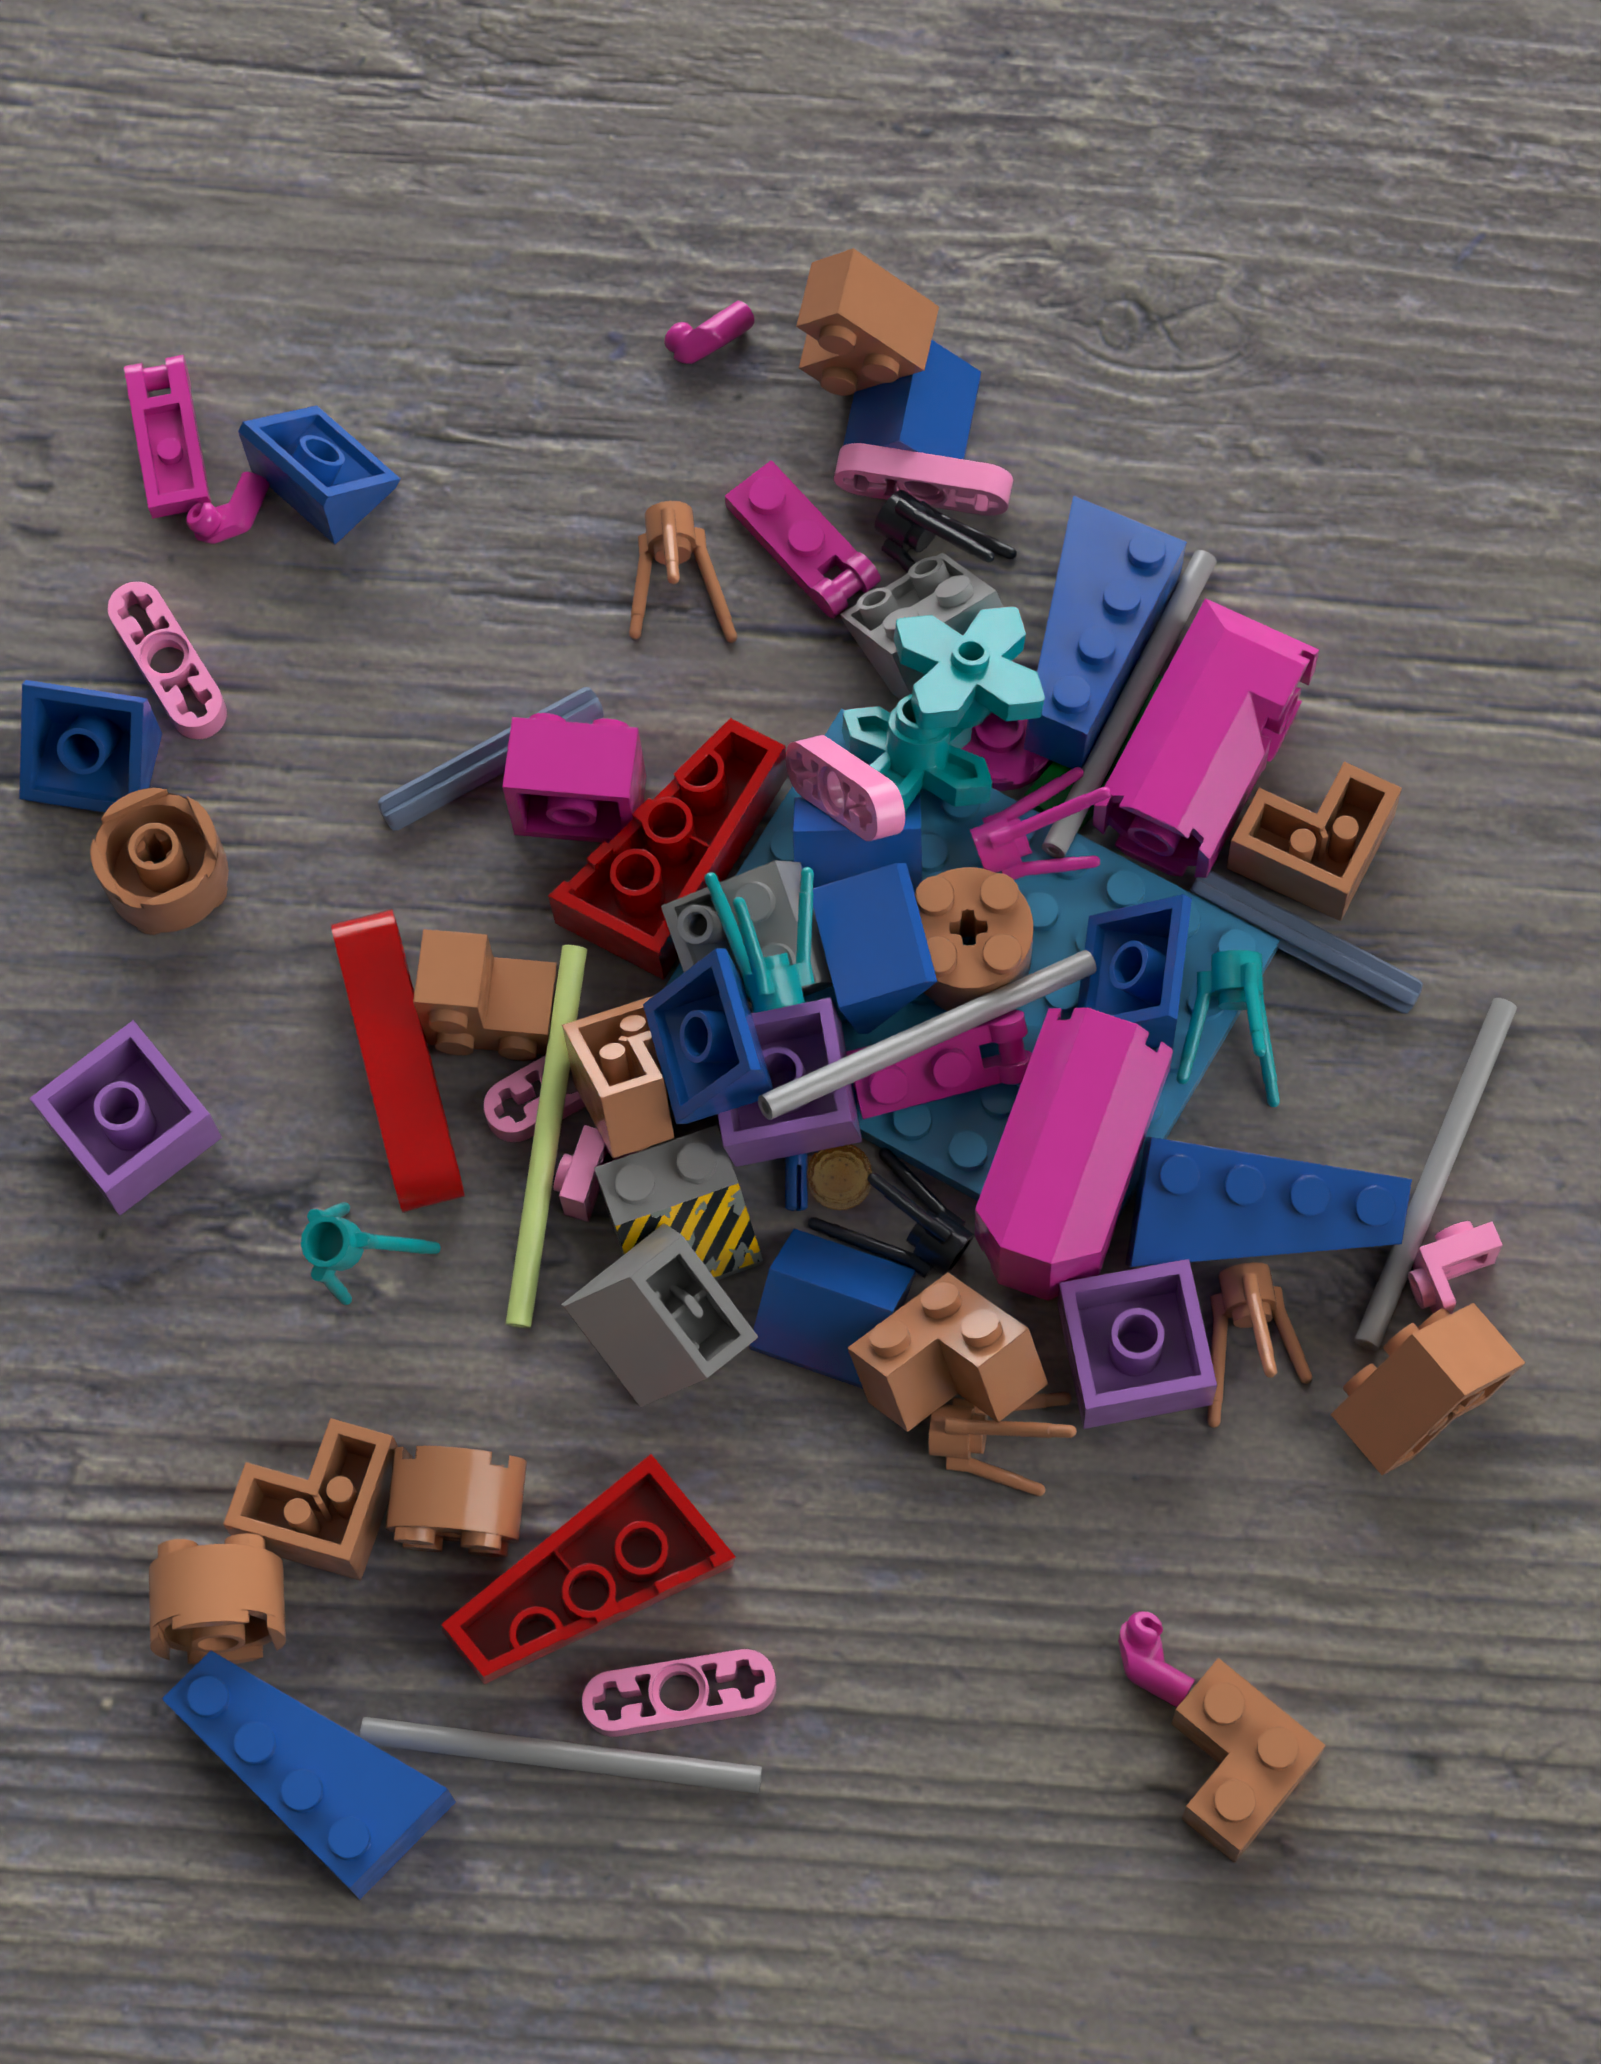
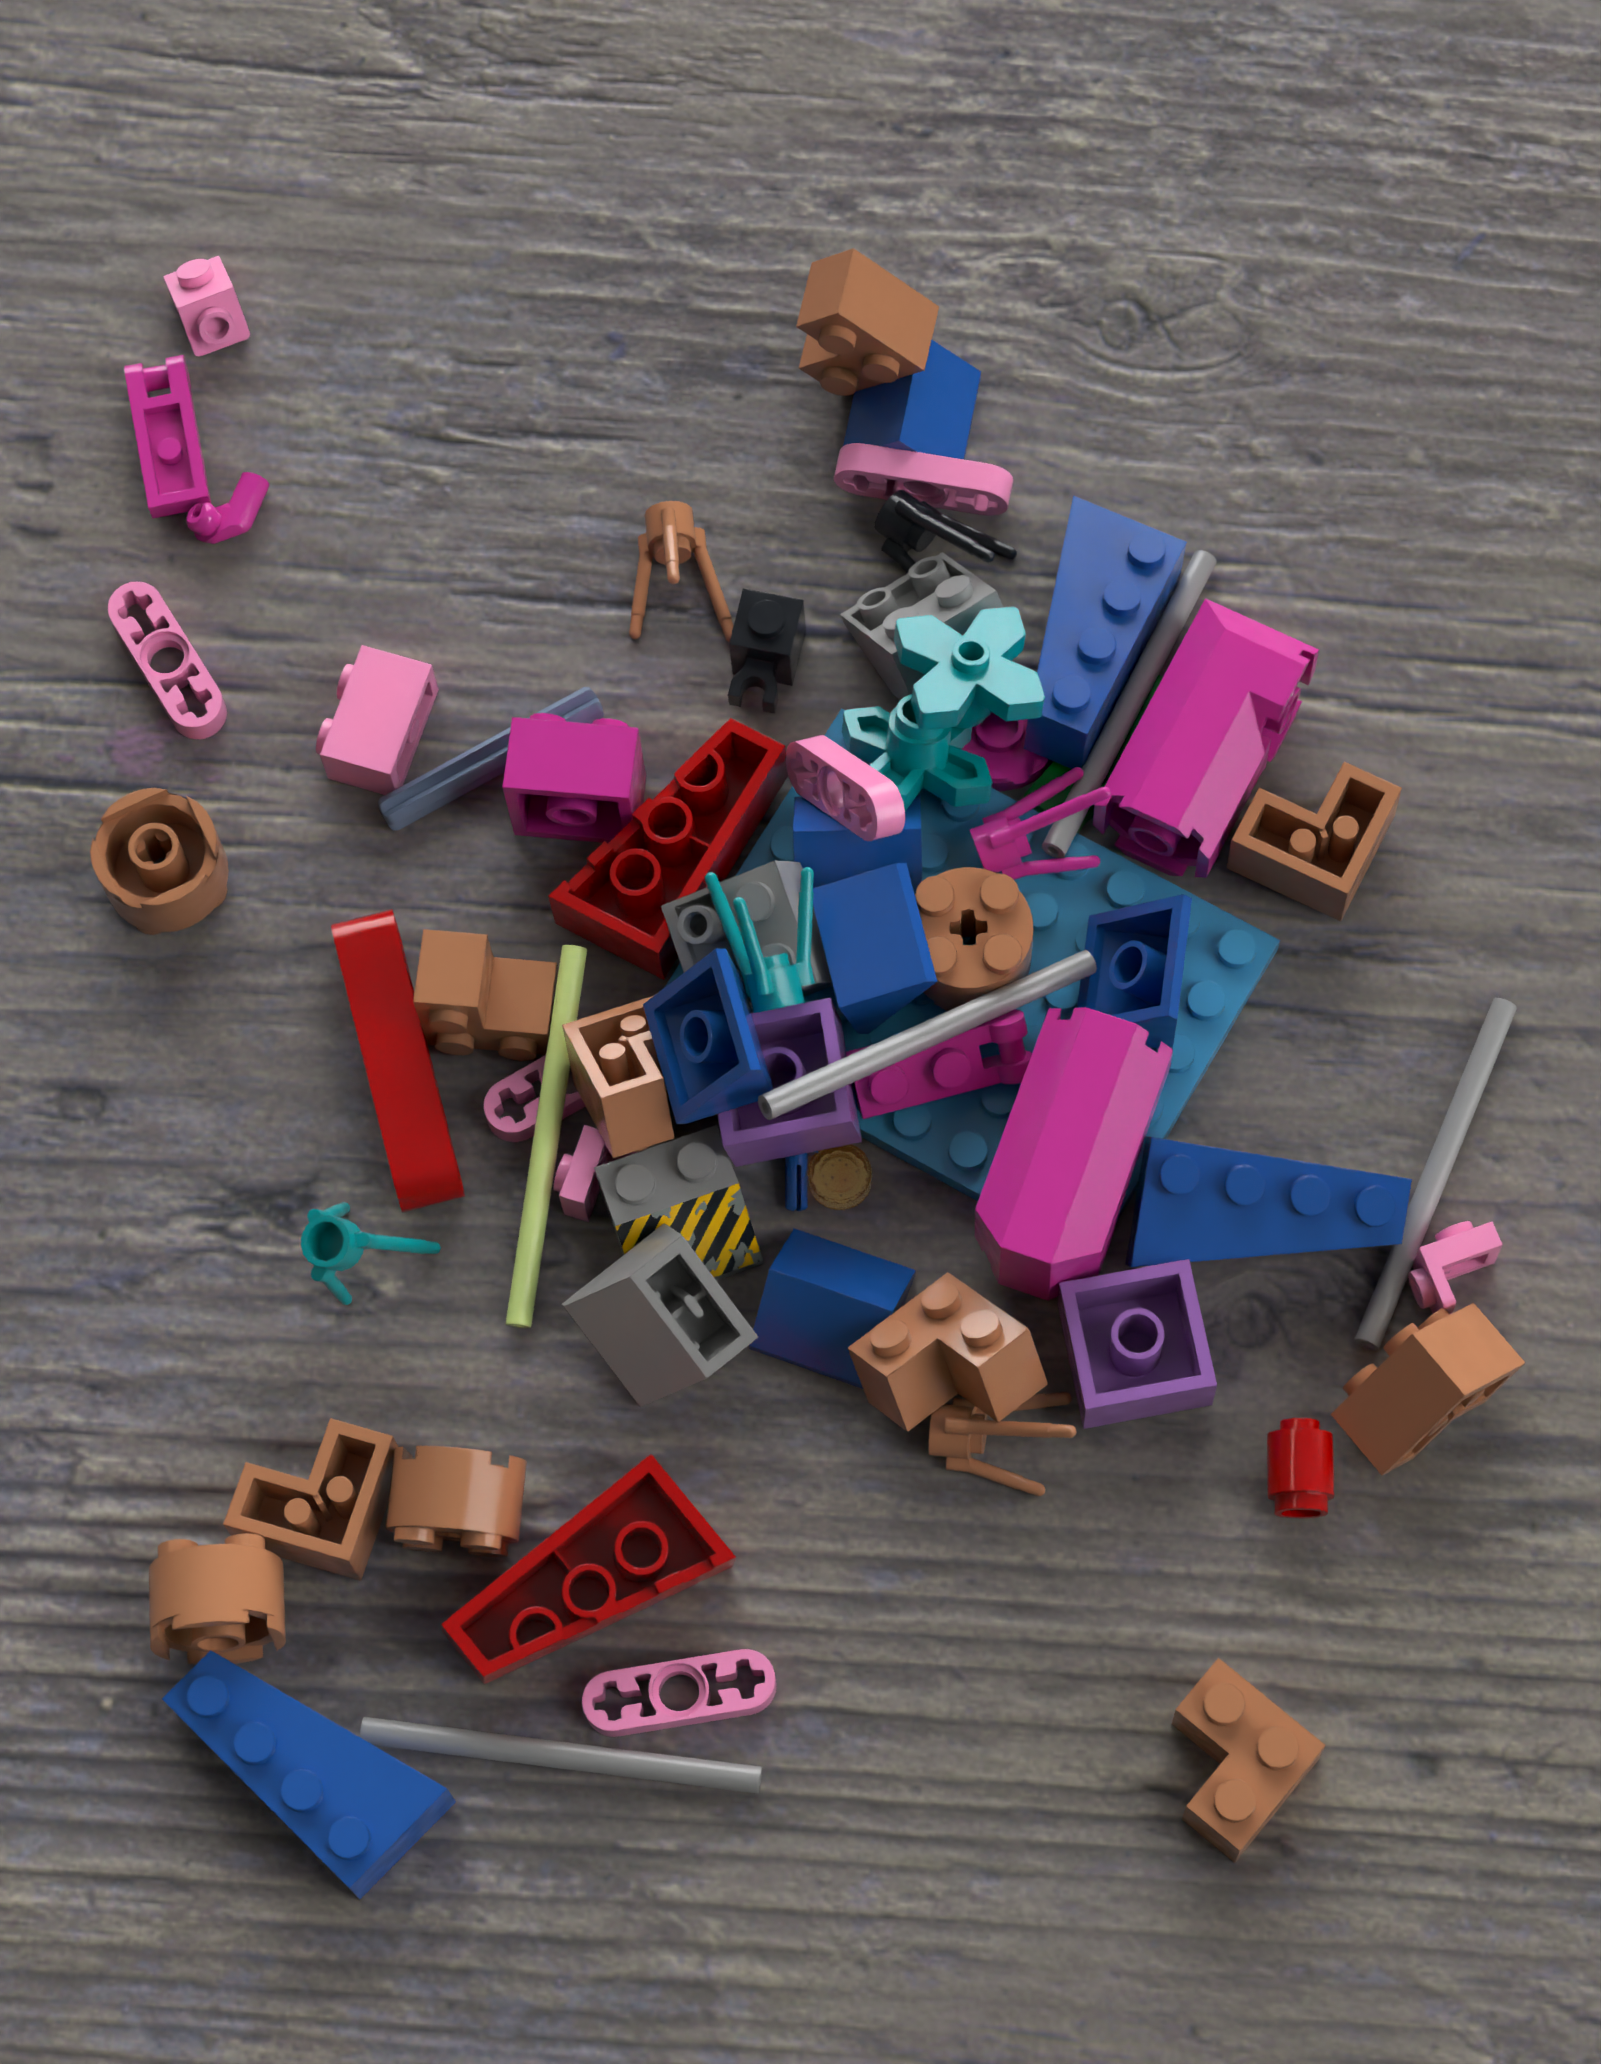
(84, 745): blue slope -> none
(126, 1117): medium lavender brick -> none
(207, 305): none -> bright pink bracket
(317, 468): blue slope -> none
(377, 720): none -> bright pink brick
(694, 344): dark pink arm -> none
(765, 645): none -> black brick
(800, 538): dark pink plate -> none
(937, 1235): black plant -> none
(1145, 1661): dark pink arm -> none
(1239, 986): teal plant -> none
(1251, 1301): nougat plant -> none
(1300, 1468): none -> red brick
(1313, 944): sand blue axle -> none

